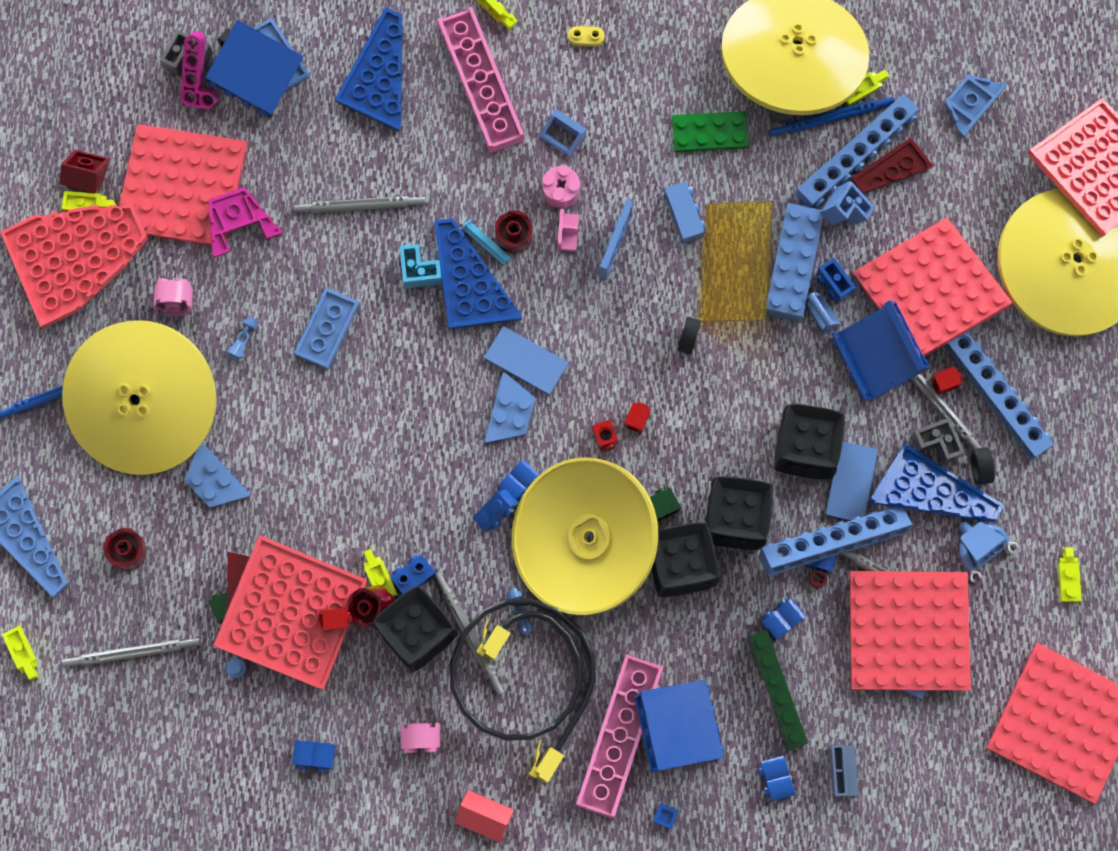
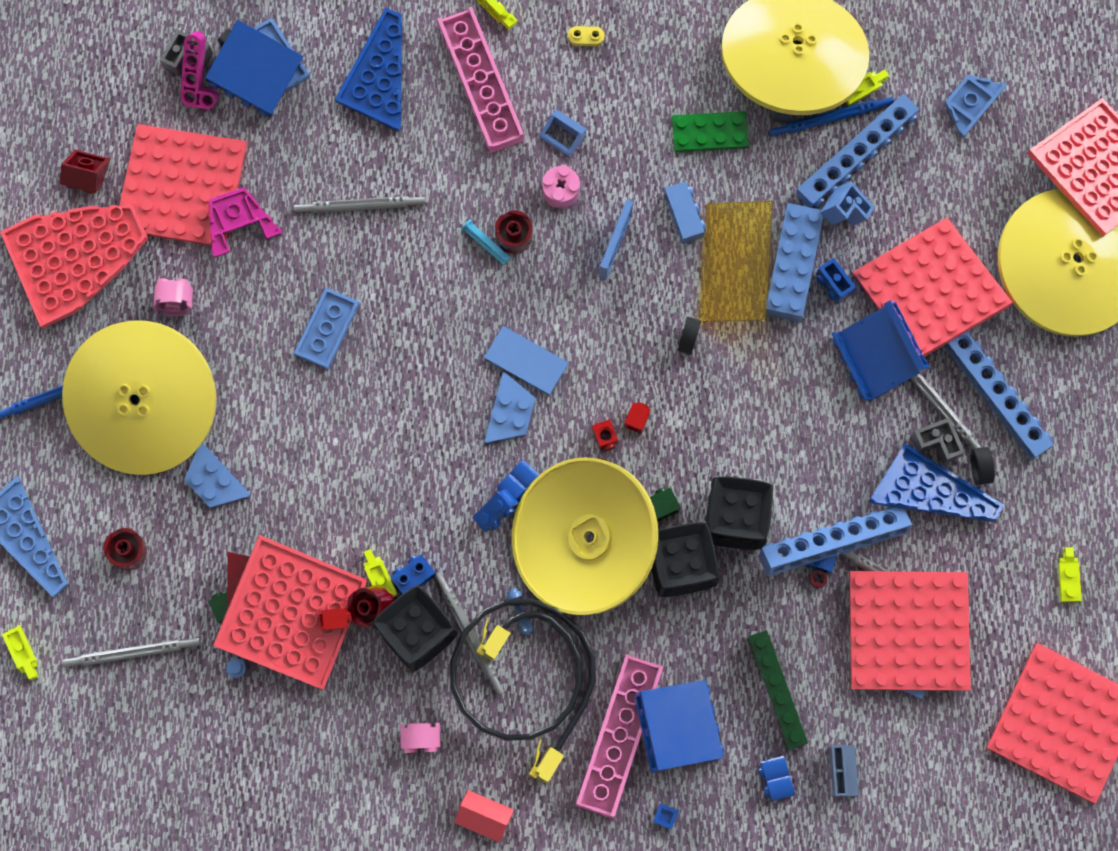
(79, 199): neon yellow hinge -> none
(236, 351): medium blue piece -> none
(313, 754): blue brick -> none
(416, 272): medium azure brick -> none
(469, 287): blue wing -> none
(568, 232): bright pink panel -> none
(782, 619): blue brick -> none
(809, 441): black piece -> none
(822, 312): medium blue tile -> none
(851, 482): medium blue tile -> none
(896, 165): dark red wing -> none
(946, 380): red brick -> none
(982, 544): medium blue torso -> none

